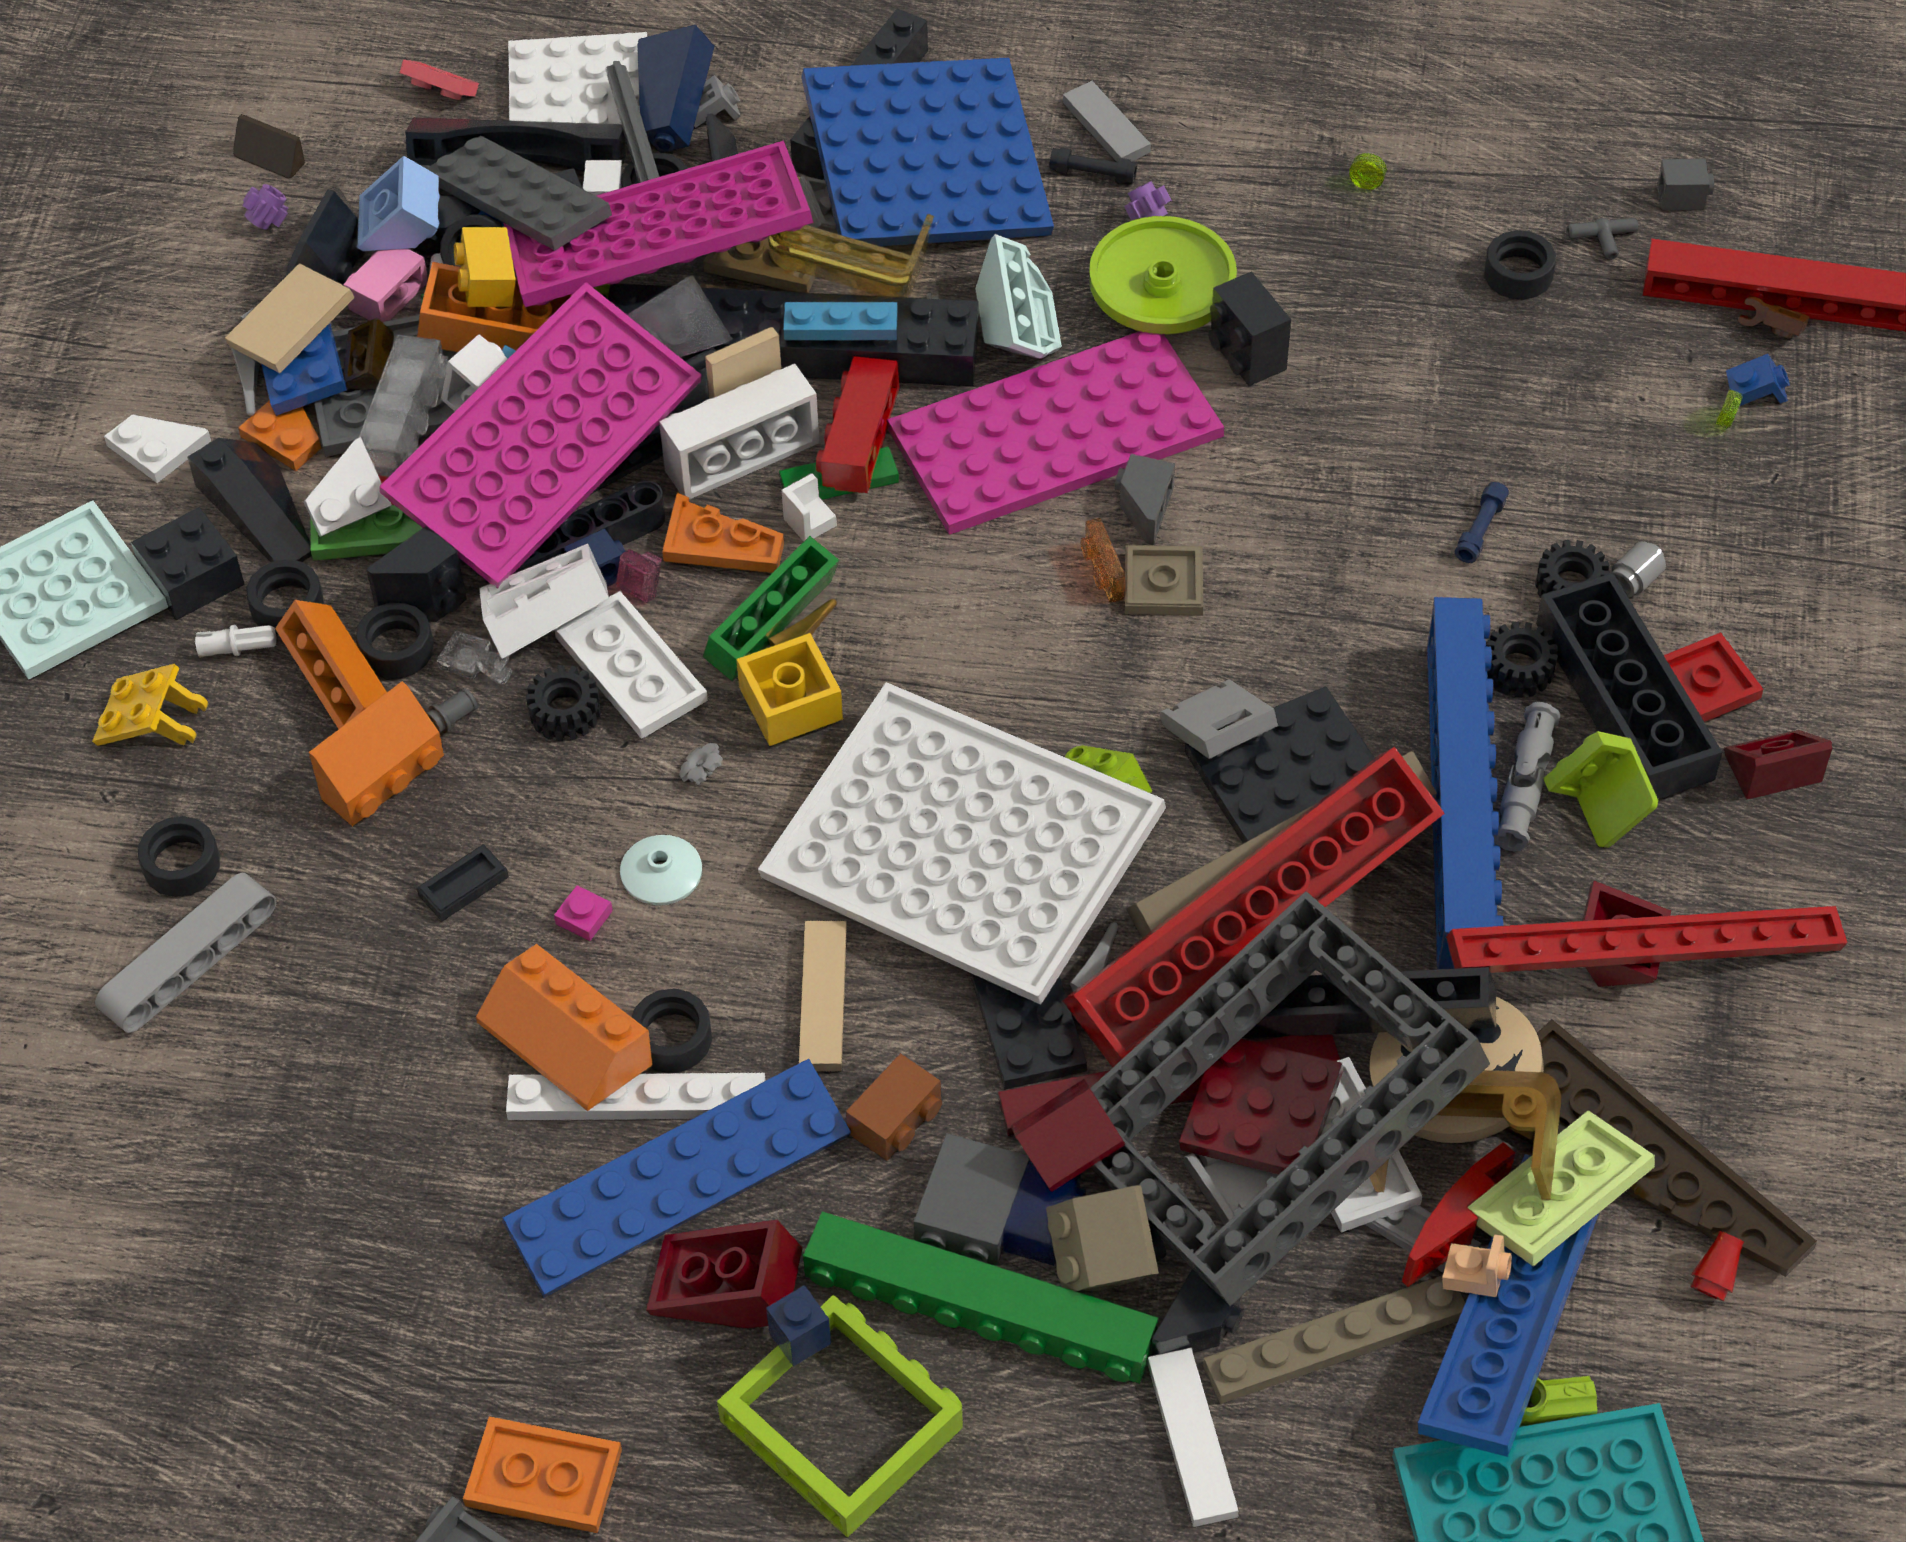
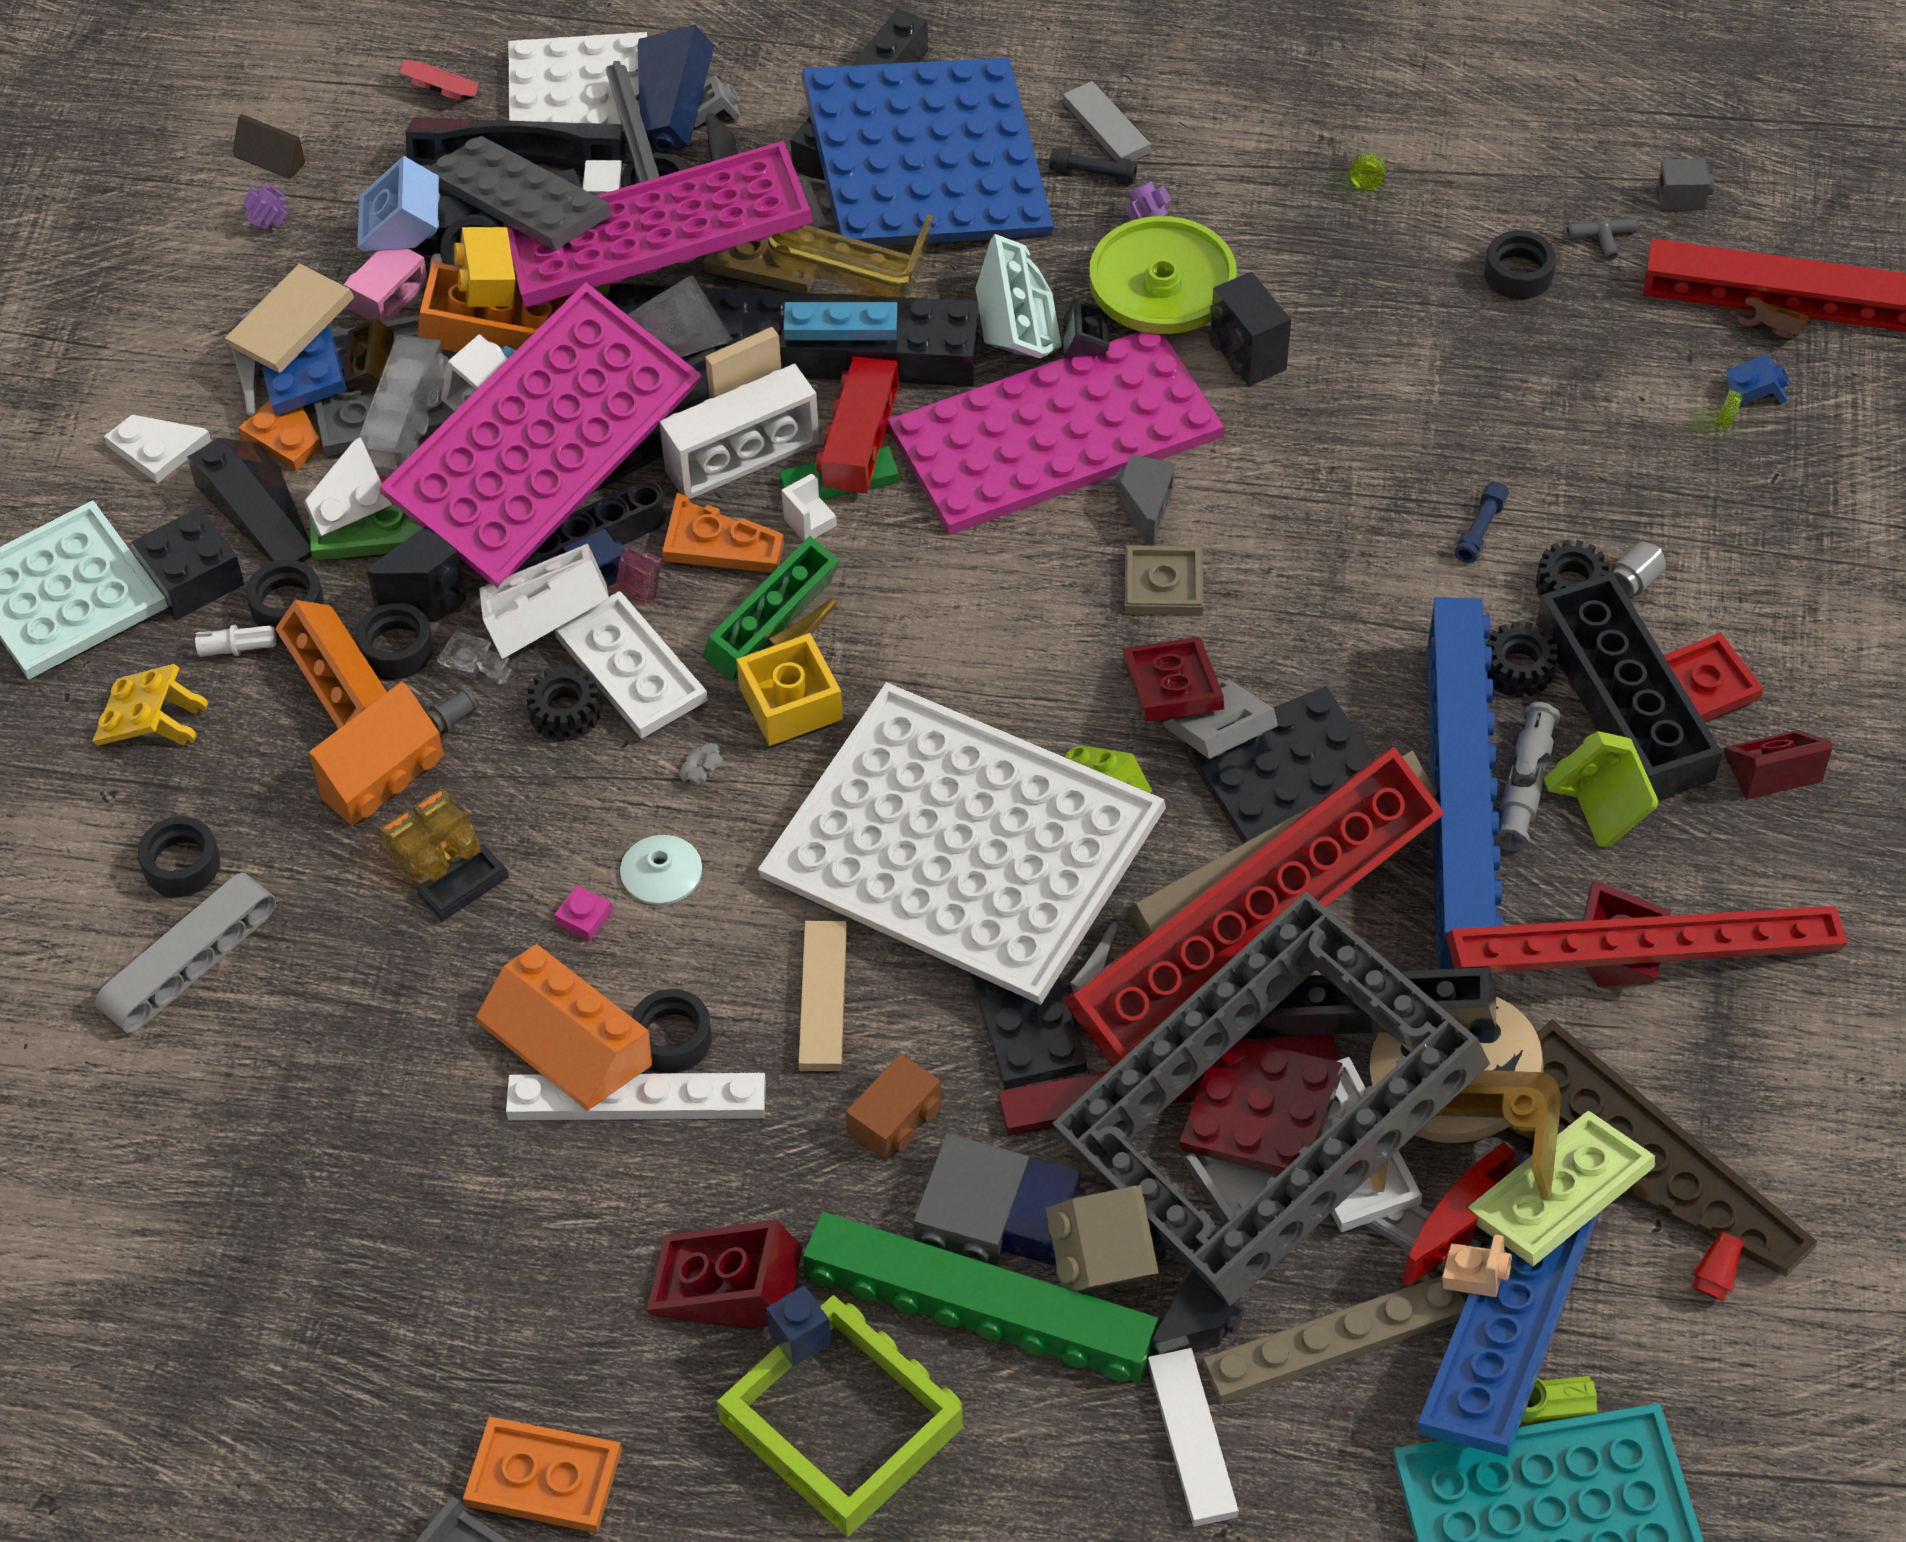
(329, 239): black wedge -> none
(430, 836): none -> clear yellow hips
(675, 1177): blue plate -> none
(1067, 1135): dark red slope -> none
(1084, 329): none -> black slope
(1107, 568): clear orange plate -> none
(1173, 679): none -> dark red plate

